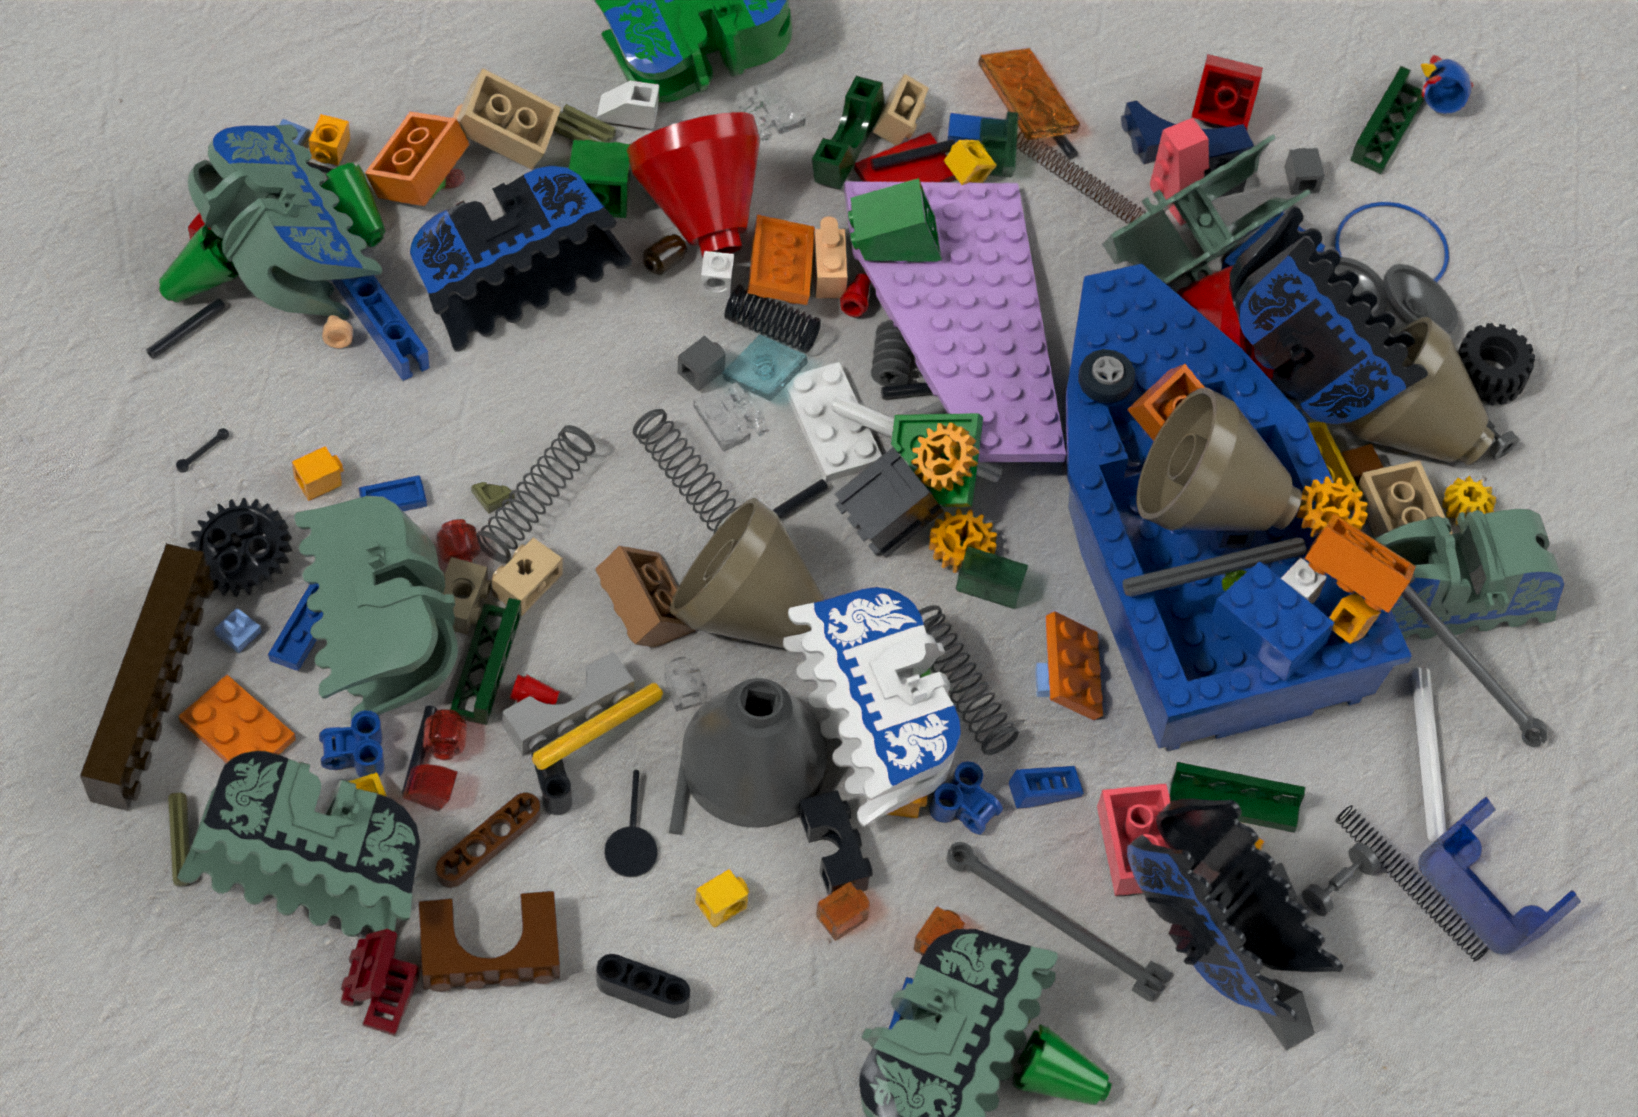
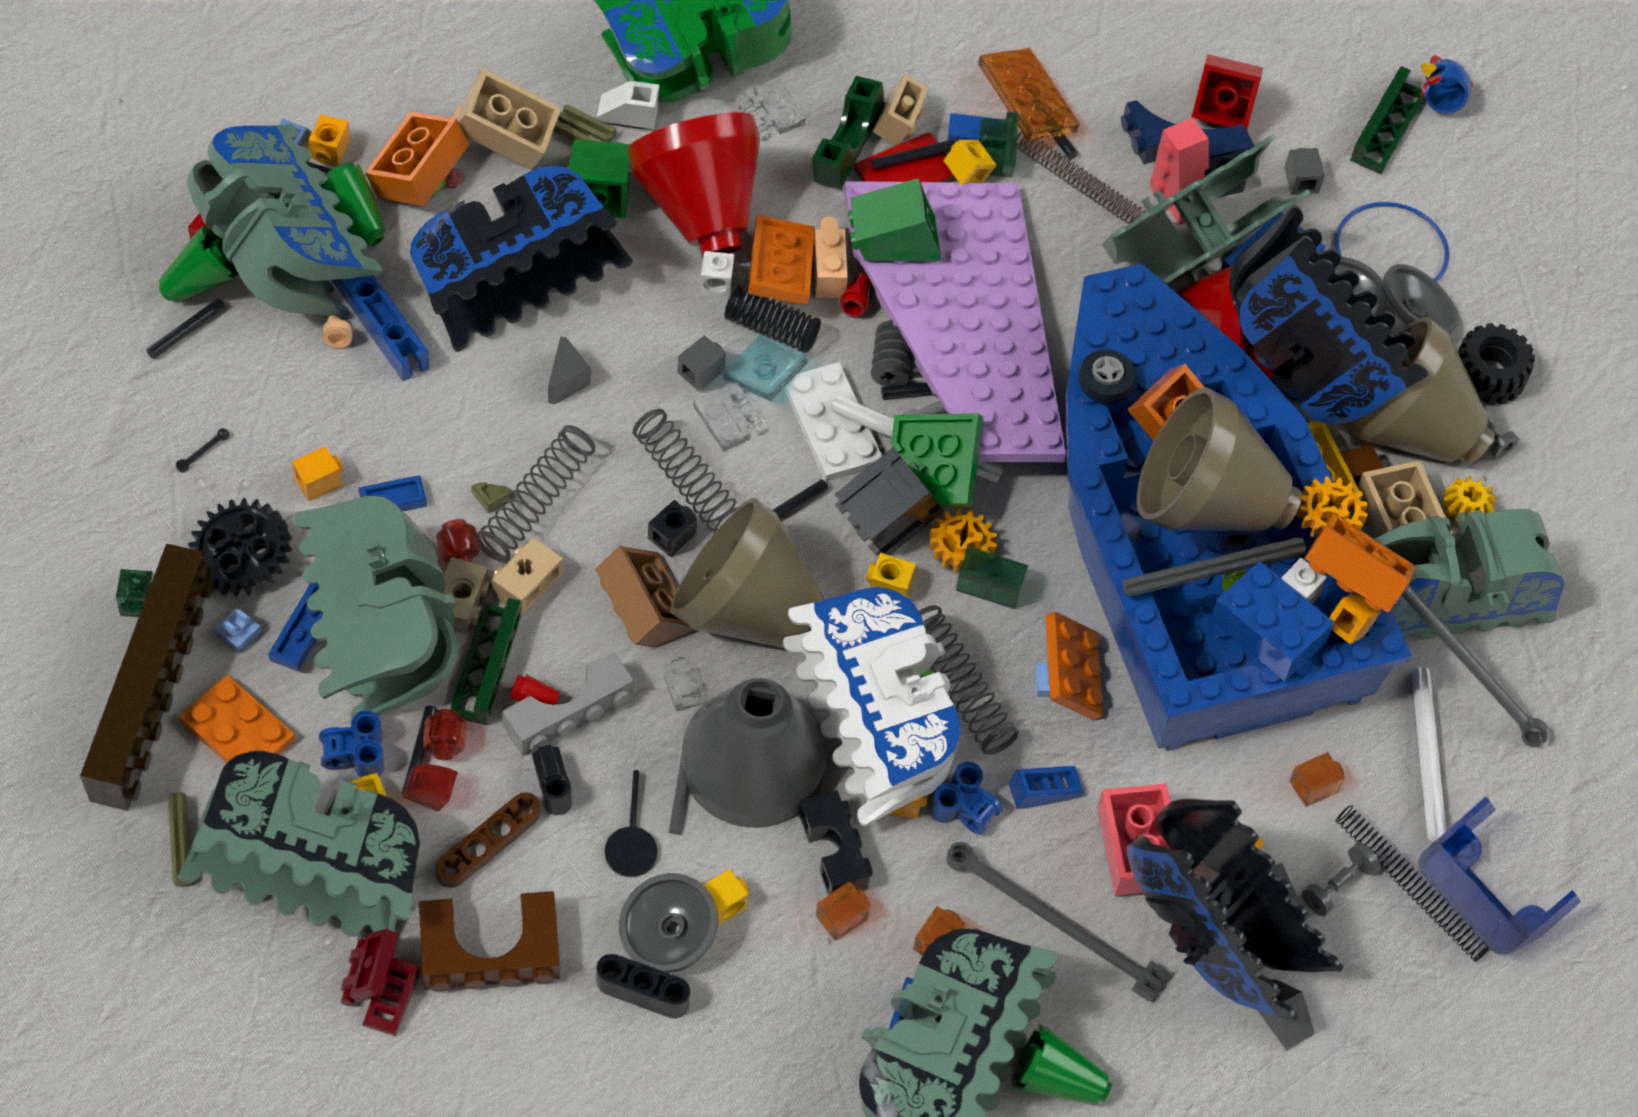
(132, 591): none -> clear green brick
(568, 373): none -> dark grey slope
(597, 726): yellow axle -> none
(659, 906): none -> dark grey dish
(664, 254): dark brown brick -> none
(670, 538): none -> black brick
(899, 569): none -> yellow brick
(936, 470): light orange gear -> none
(1259, 807): dark green fence -> none
(1317, 779): none -> clear orange brick

